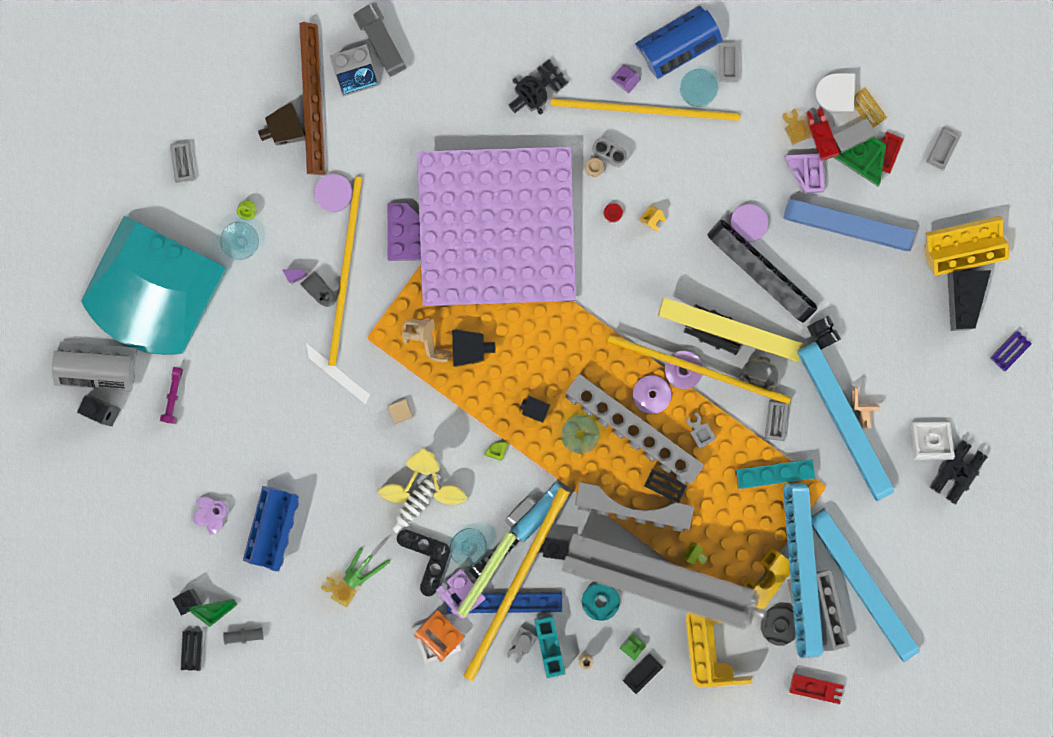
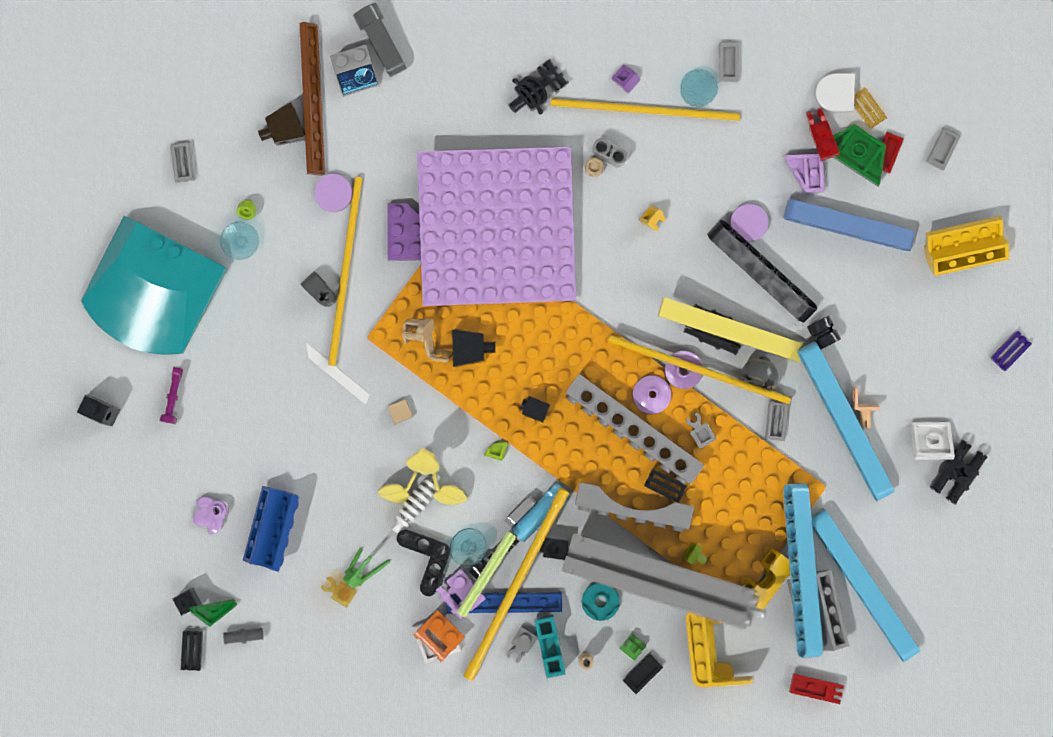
(94, 366): light grey brick -> none
(294, 275): medium lavender slope -> none
(589, 440): clear light blue plate -> none
(613, 212): red tile -> none
(679, 41): blue brick -> none
(775, 474): teal plate -> none
(778, 626): dark grey tile -> none
(797, 129): clear yellow plate -> none
(854, 135): light grey tile -> none
(966, 297): black wedge -> none

